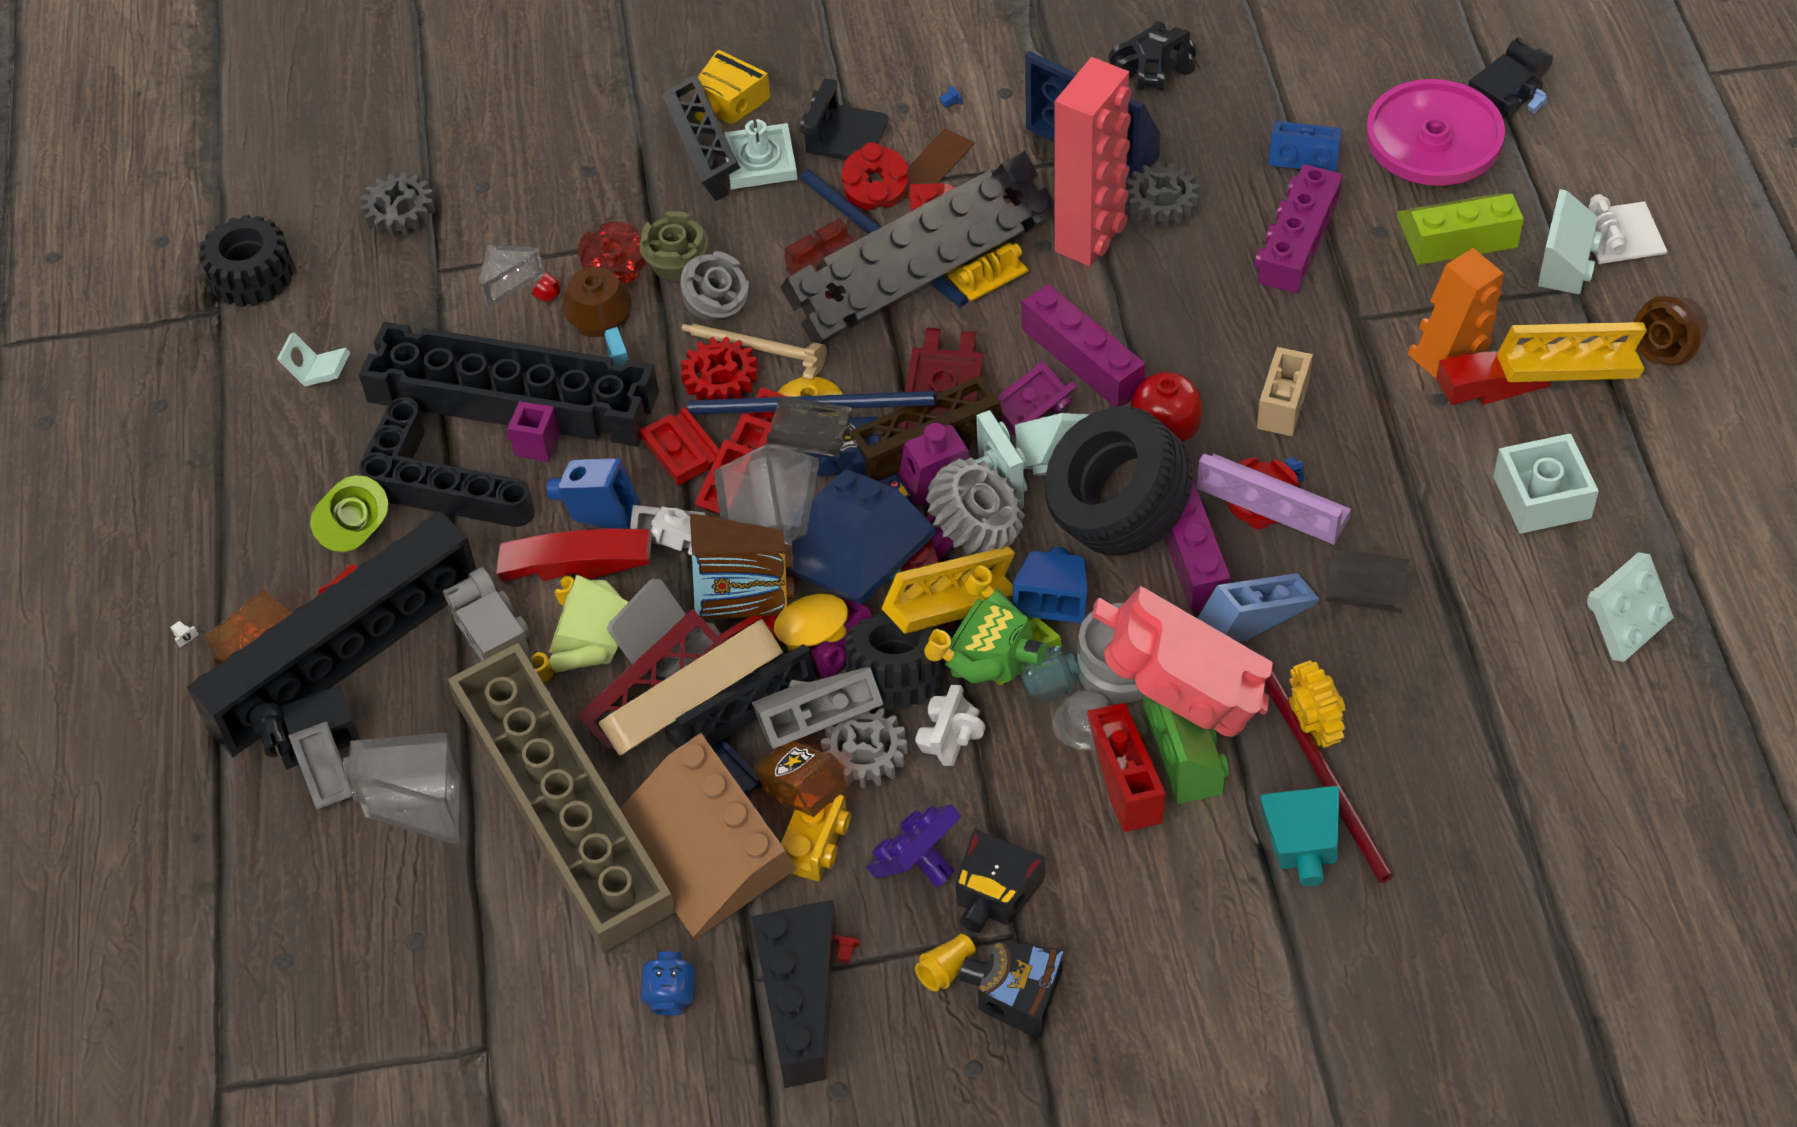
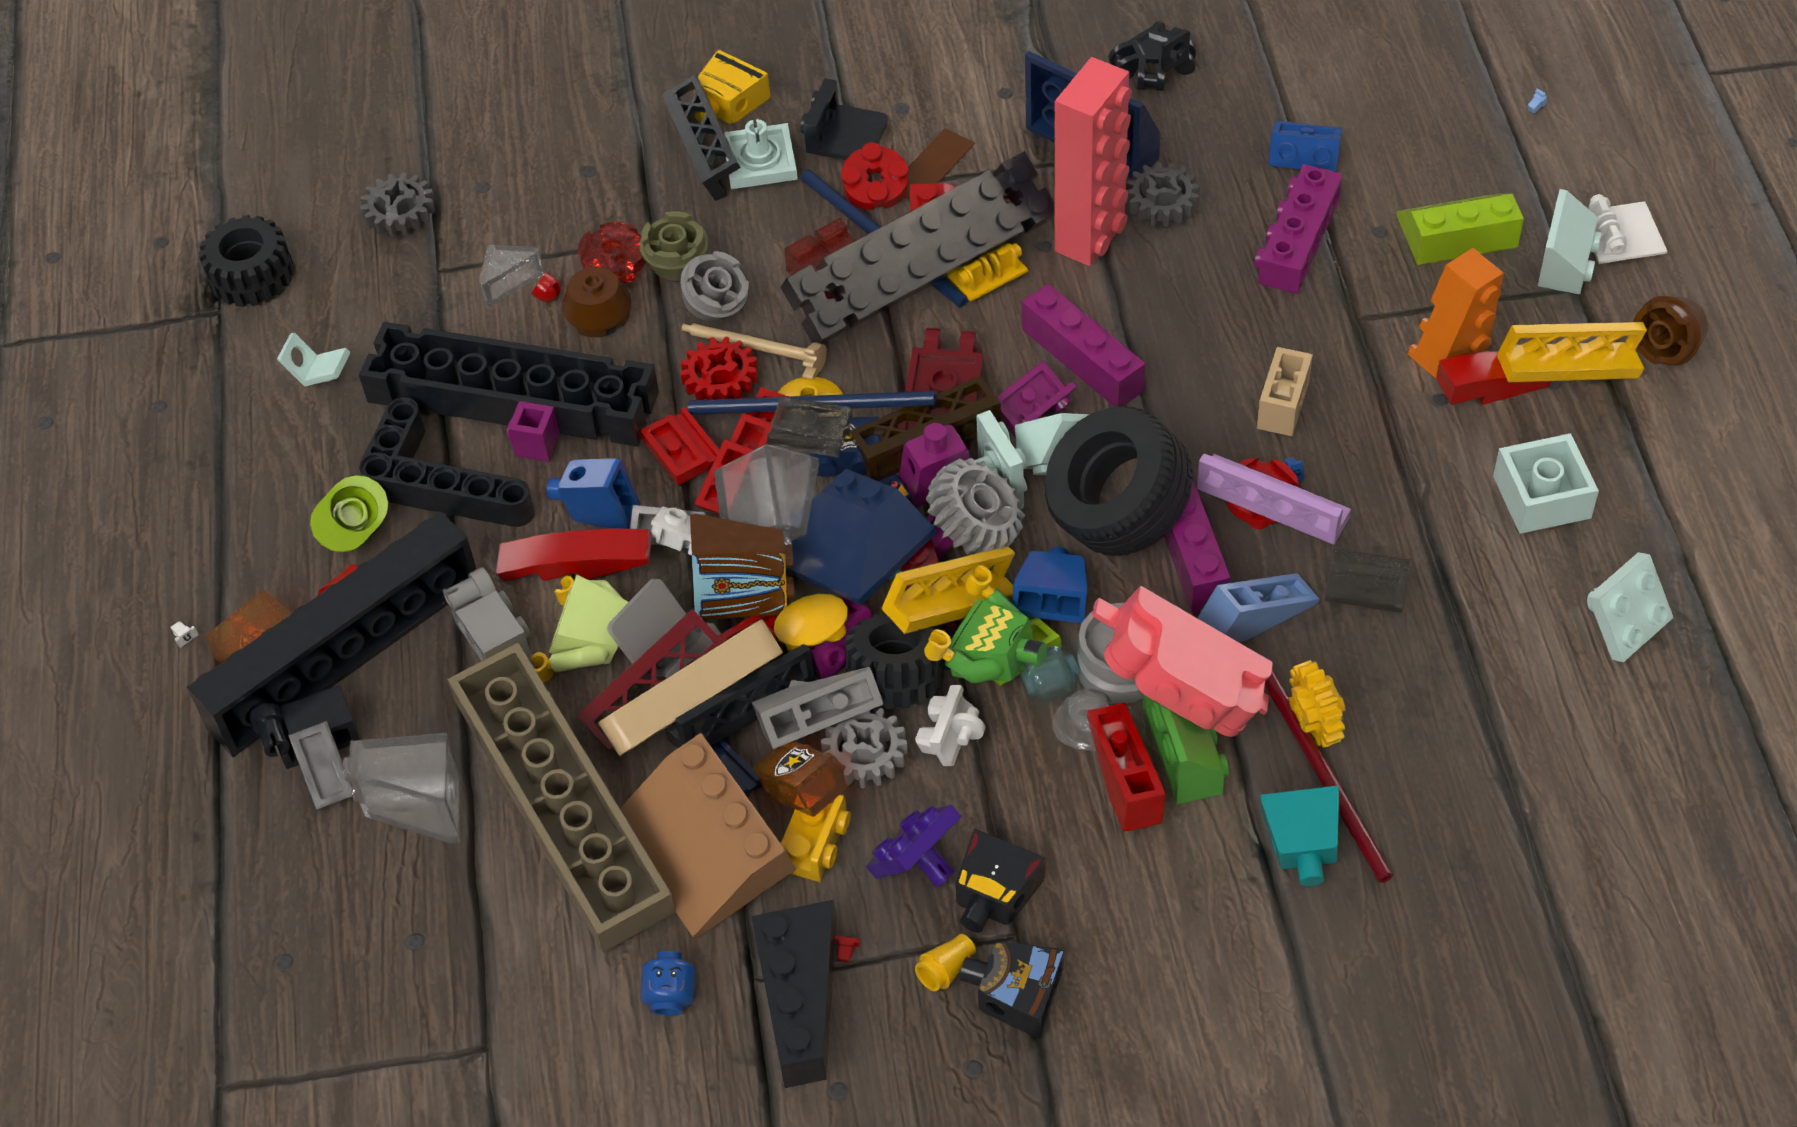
(616, 347): medium azure tile -> none
(950, 97): blue piece -> none
(1171, 401): red cylinder -> none
(1435, 132): dark pink dish -> none
(1513, 76): black hinge -> none

